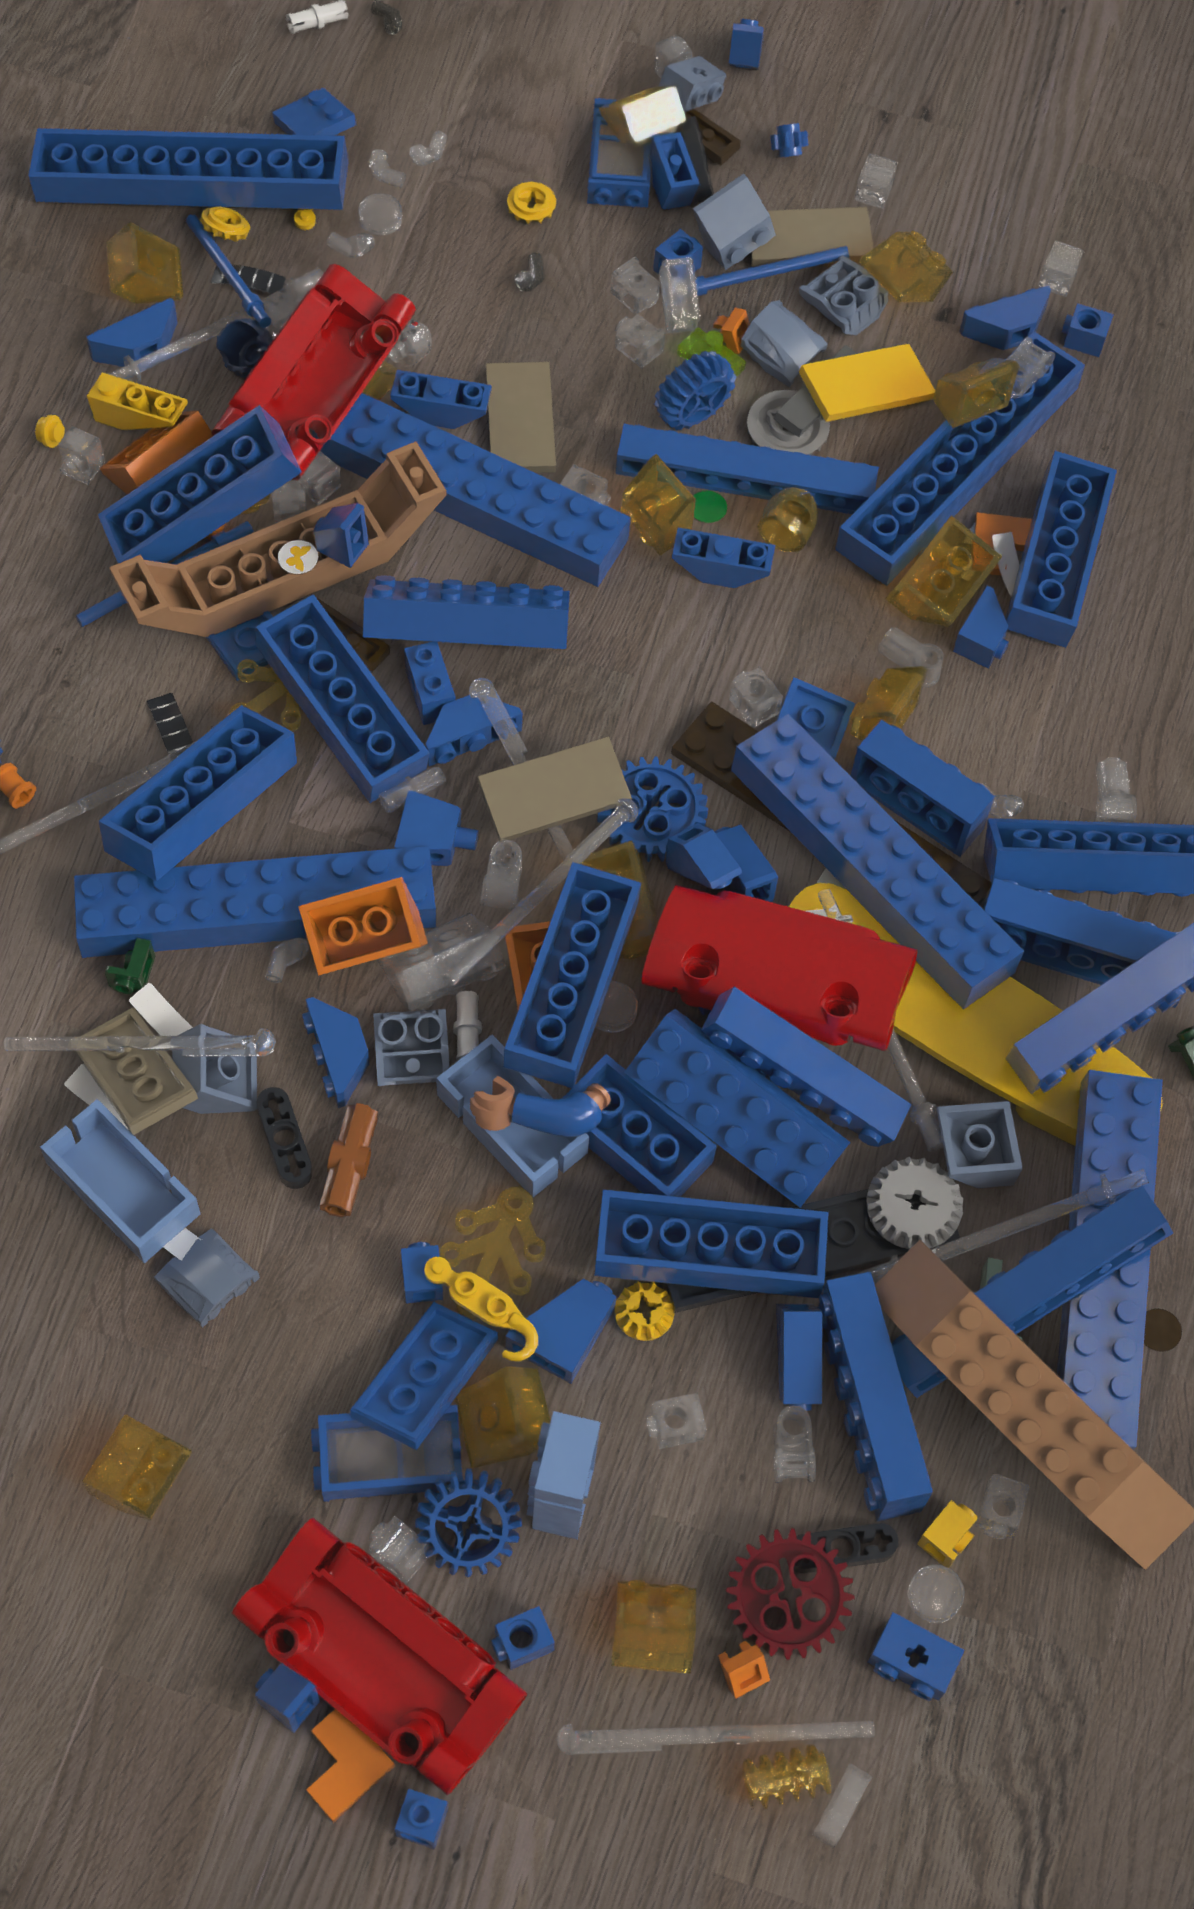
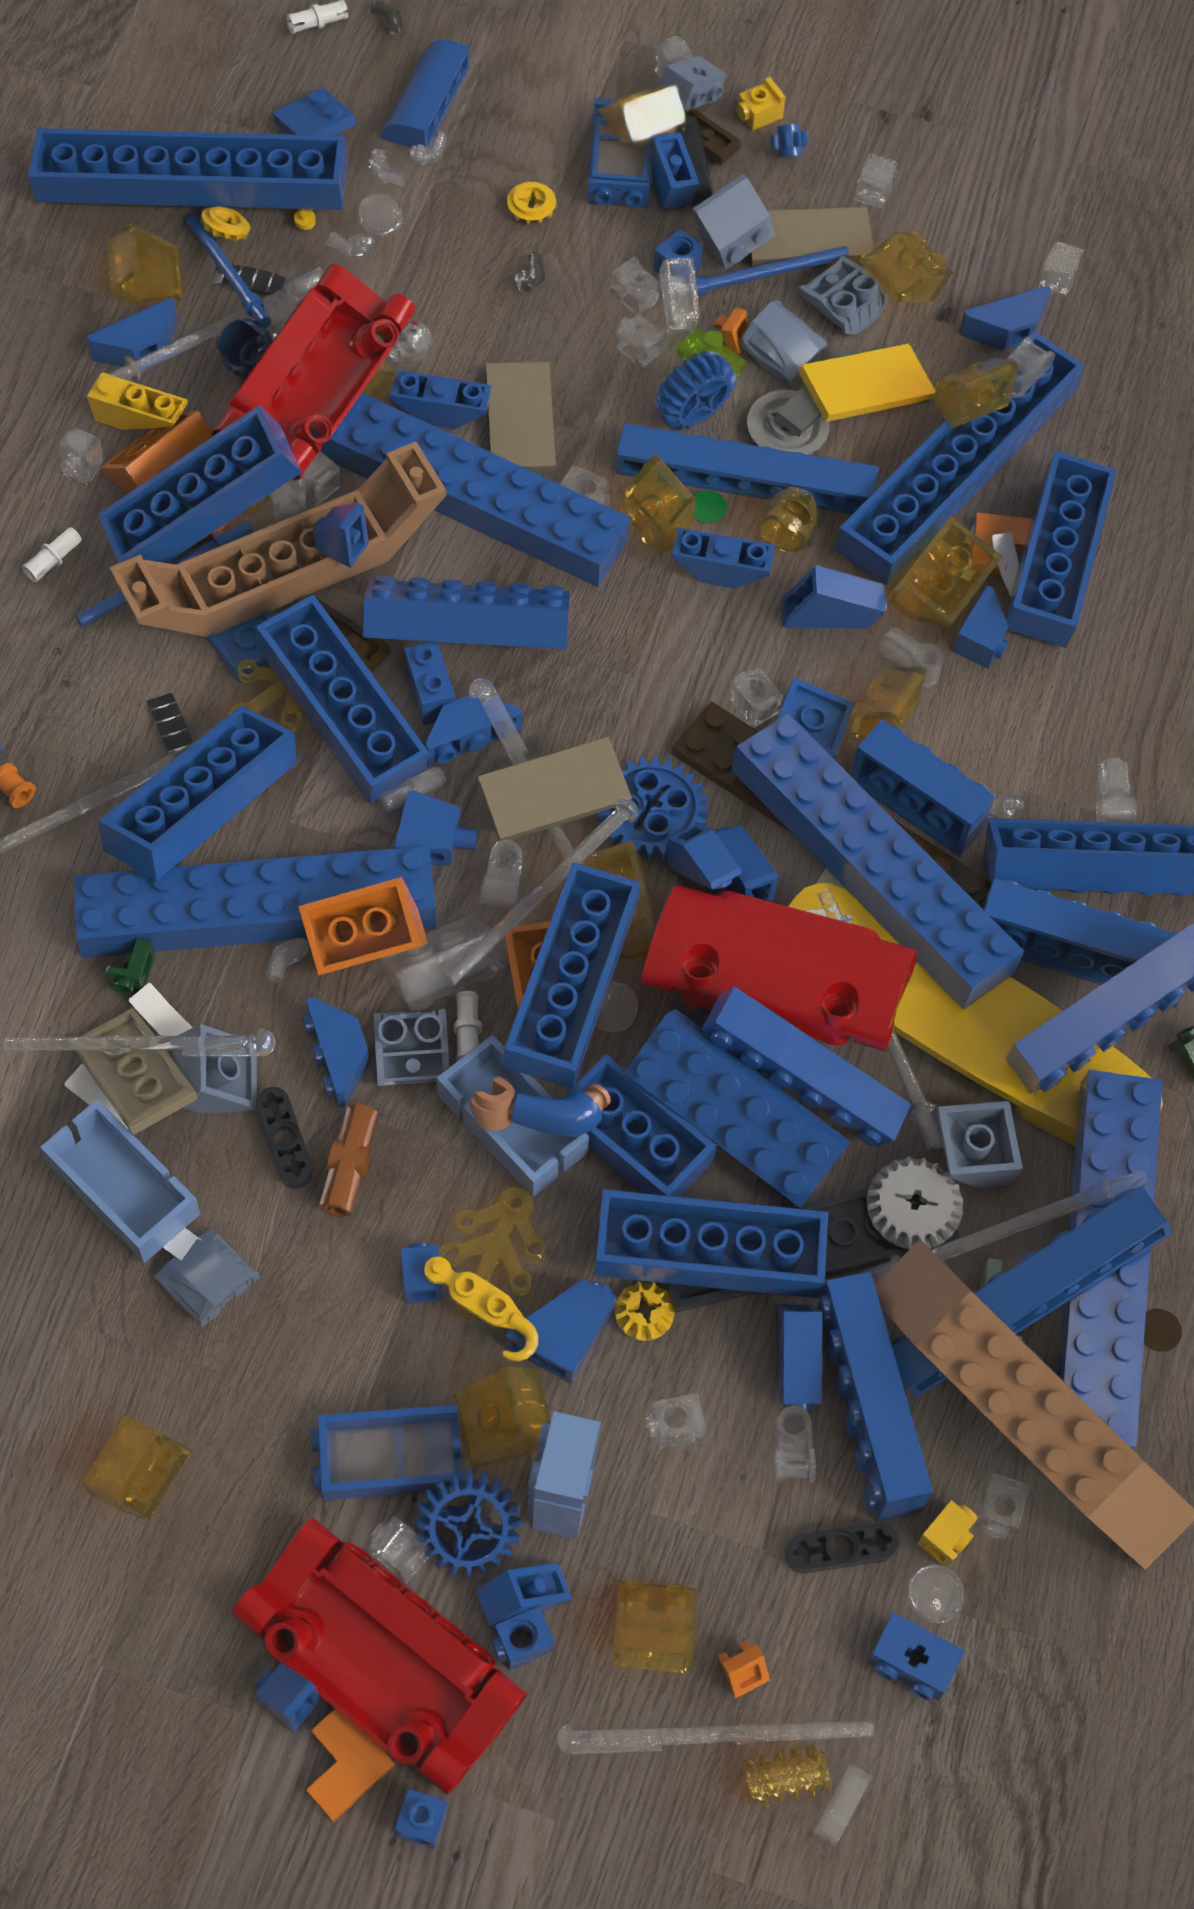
(49, 431): yellow plate -> none
(51, 555): none -> white axle
(298, 557): white sticker -> none
(424, 1375): blue tile -> none
(428, 94): none -> blue brick
(523, 1590): none -> blue slope
(746, 44): blue slope -> none
(755, 1600): dark red gear -> none
(761, 104): none -> yellow brick
(833, 601): none -> blue slope
(1086, 329): blue brick -> none

